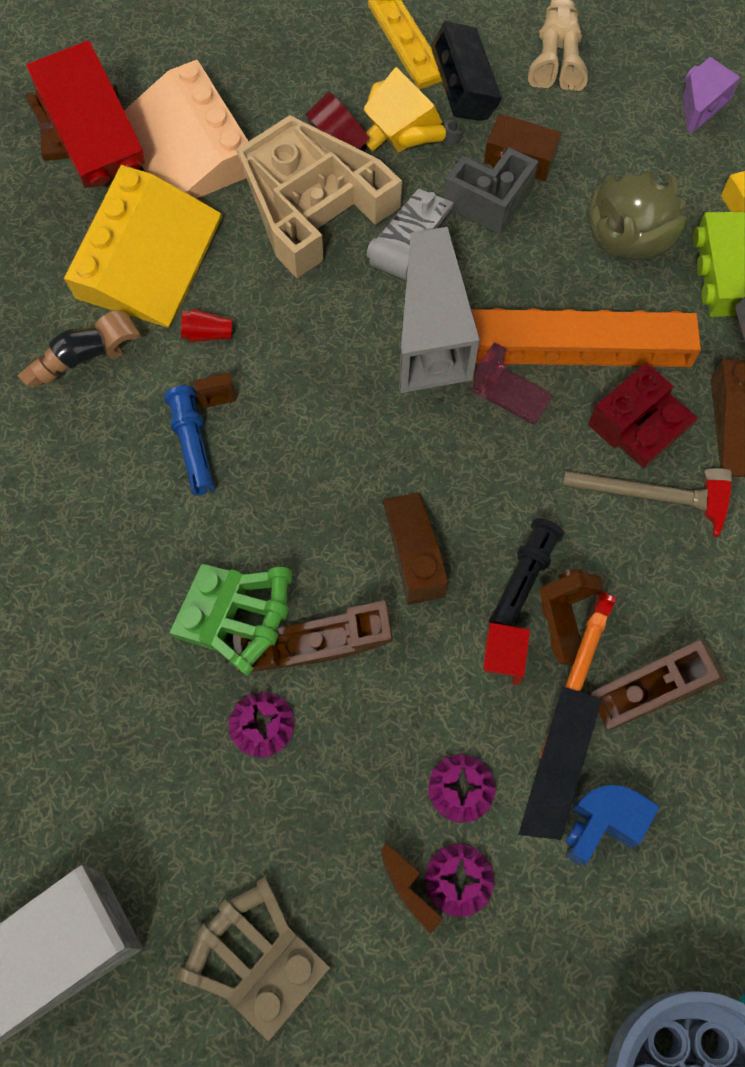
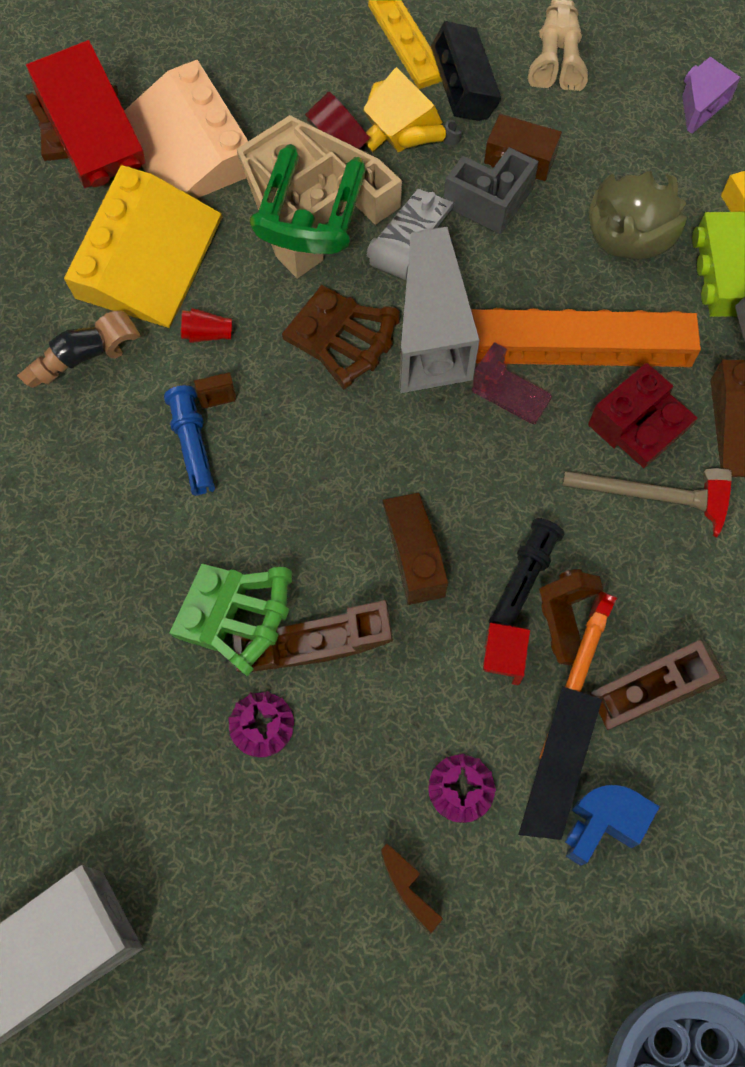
(279, 978): dark tan plate -> none
(299, 234): none -> green piece
(324, 320): none -> reddish brown plate
(443, 893): magenta gear -> none

